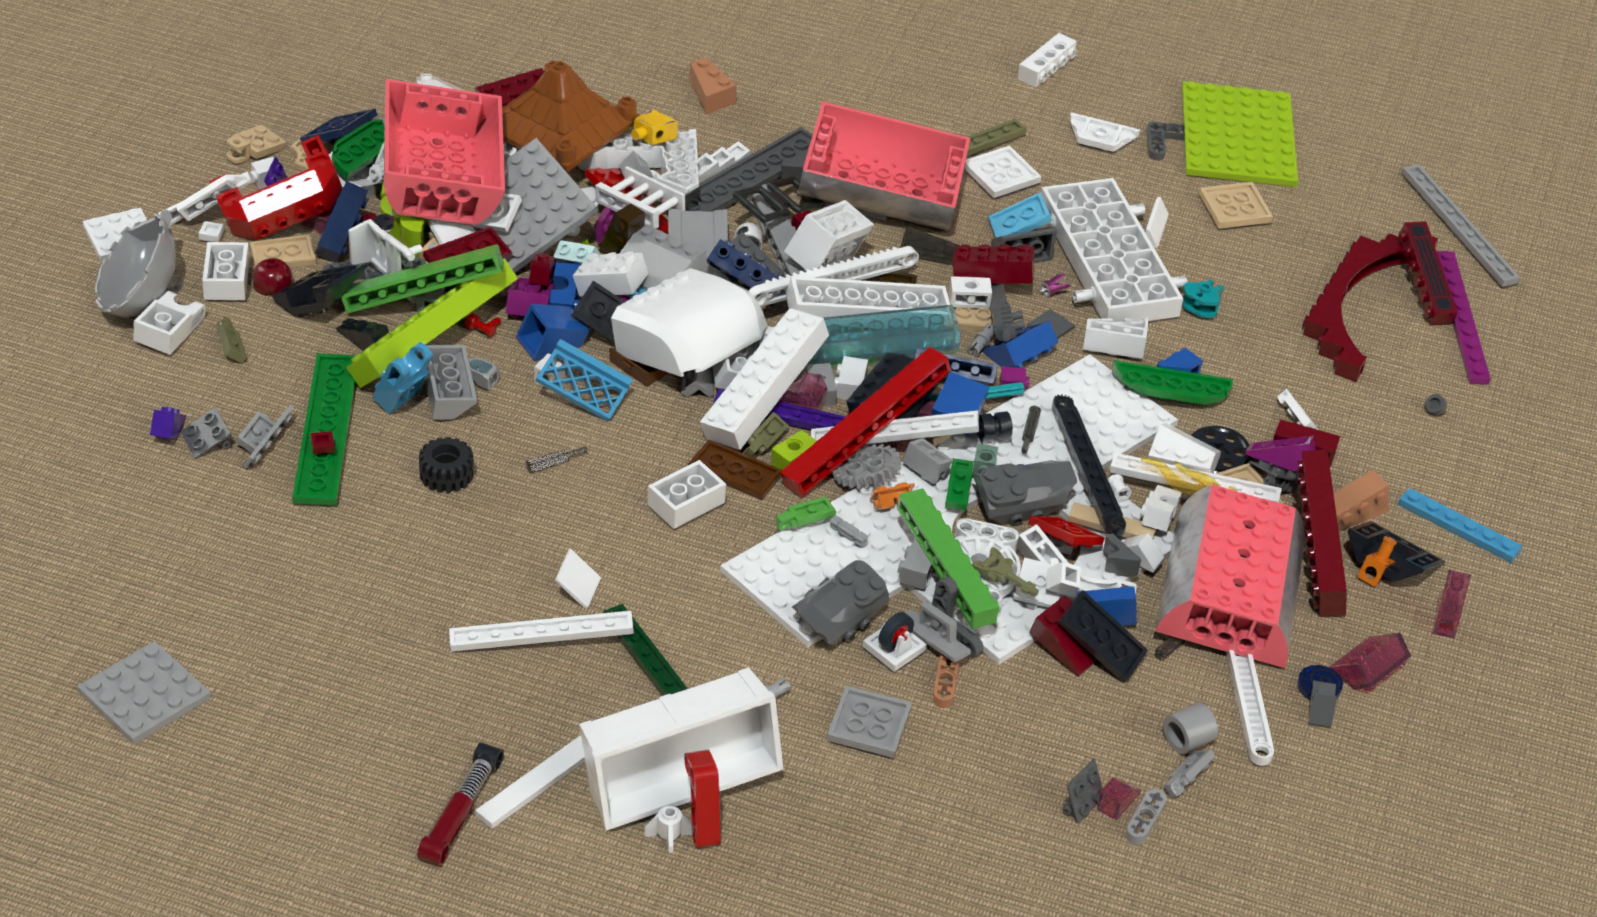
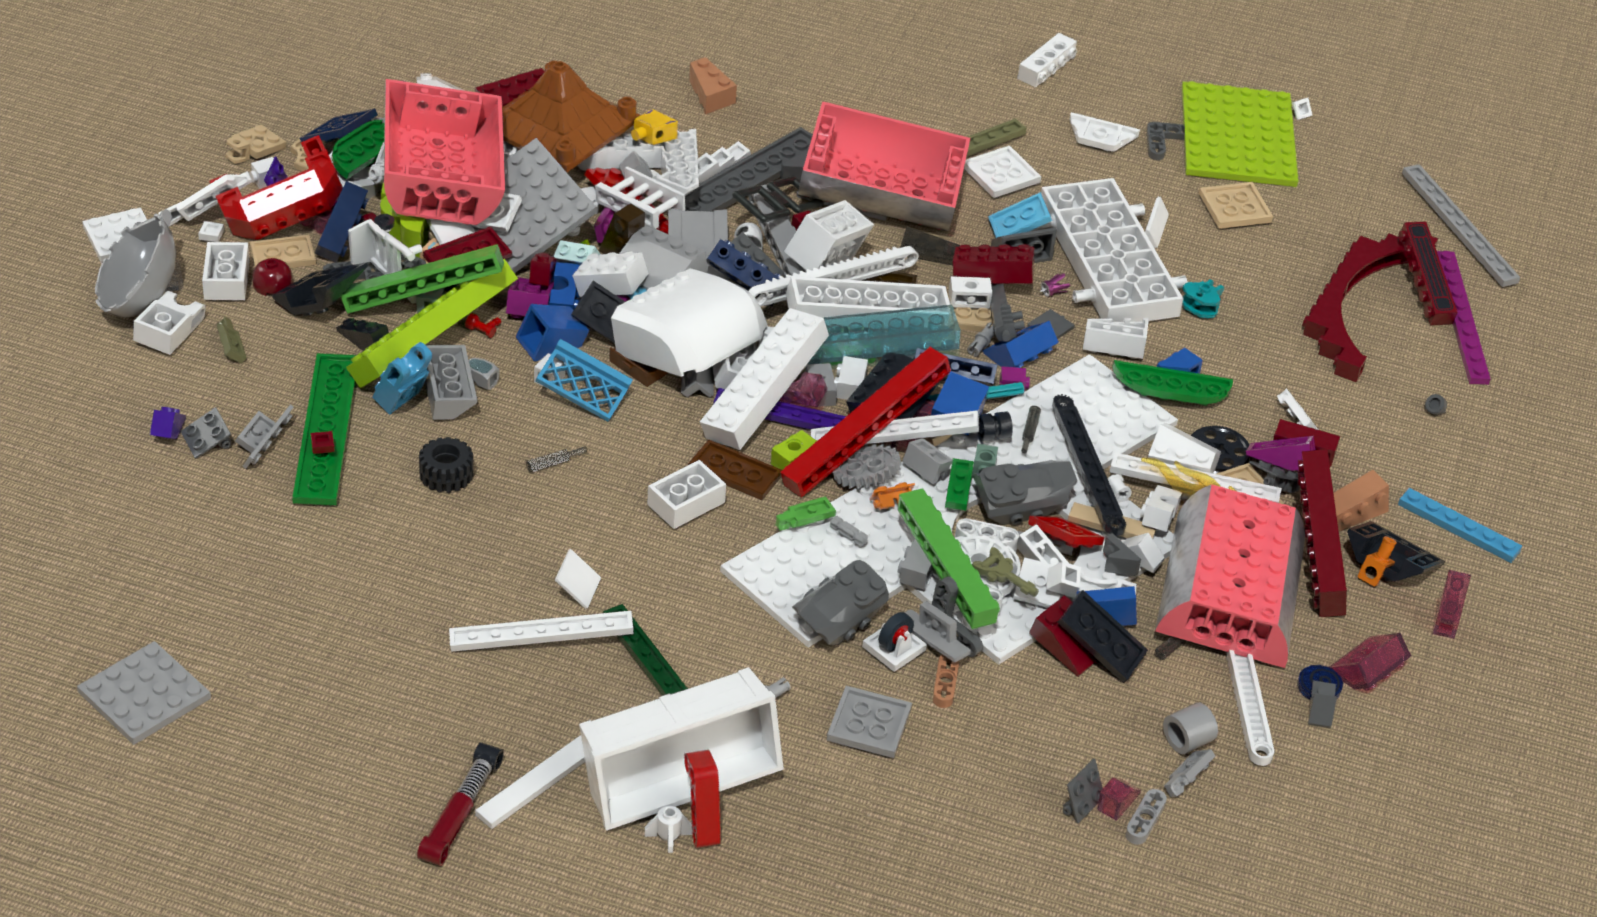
(766, 434): olive hinge -> none
(1302, 108): none -> white slope

